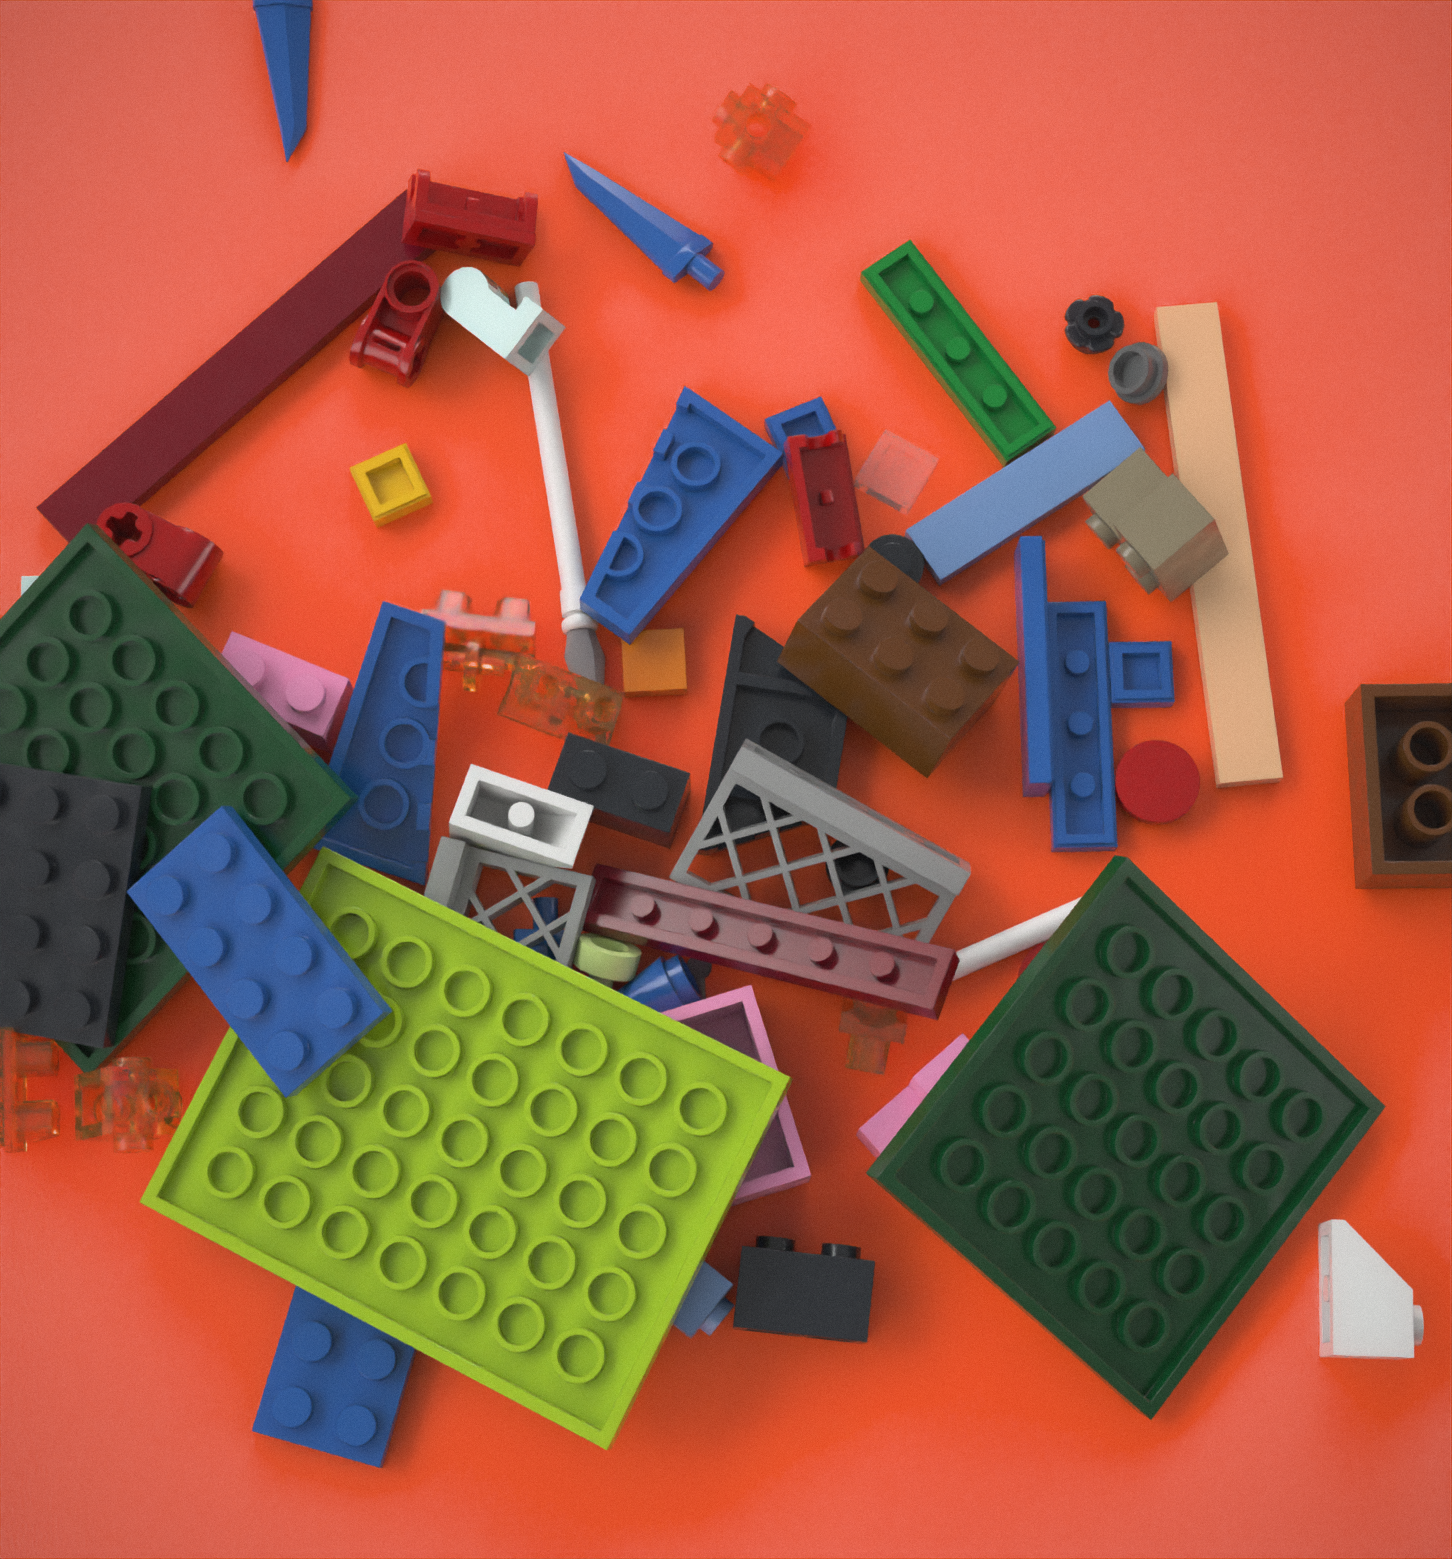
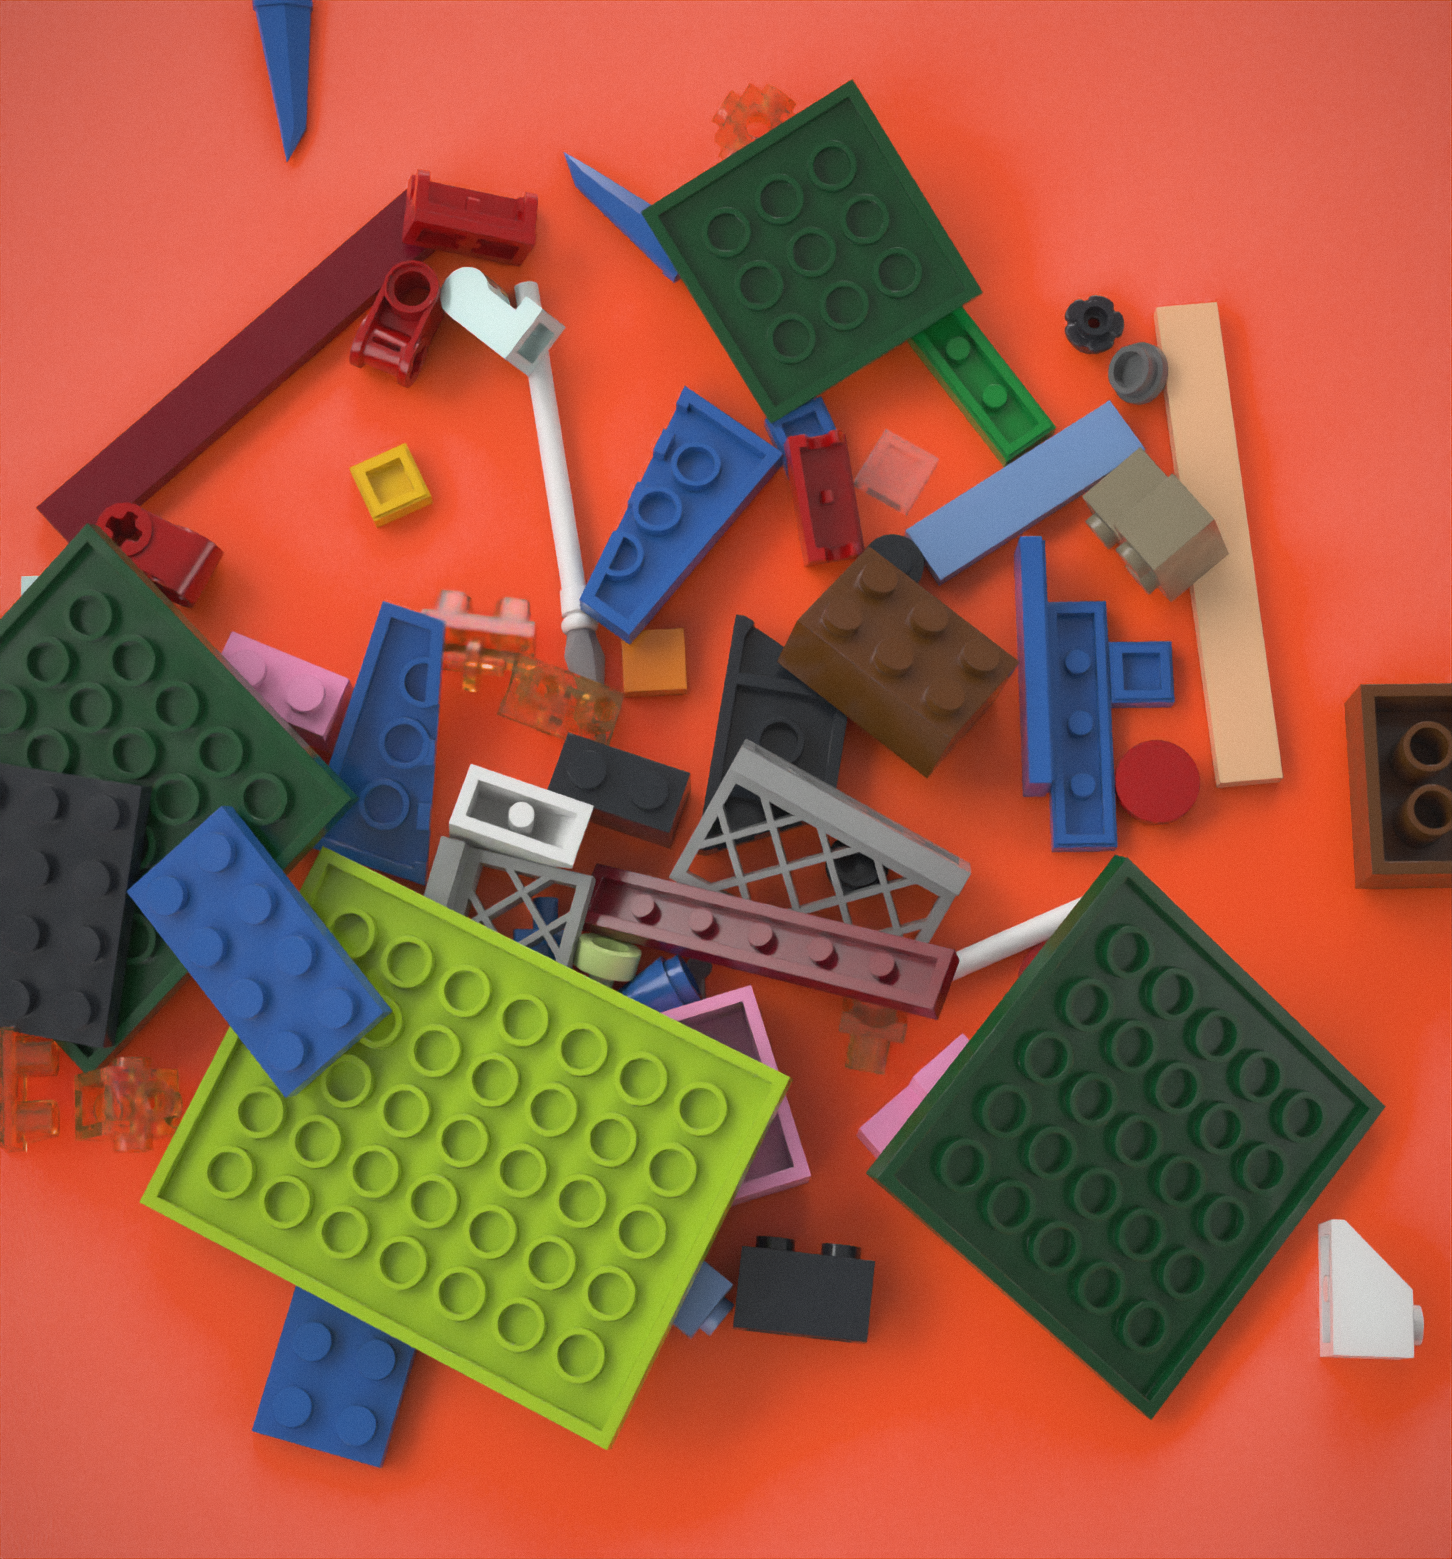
(812, 252): none -> dark green plate

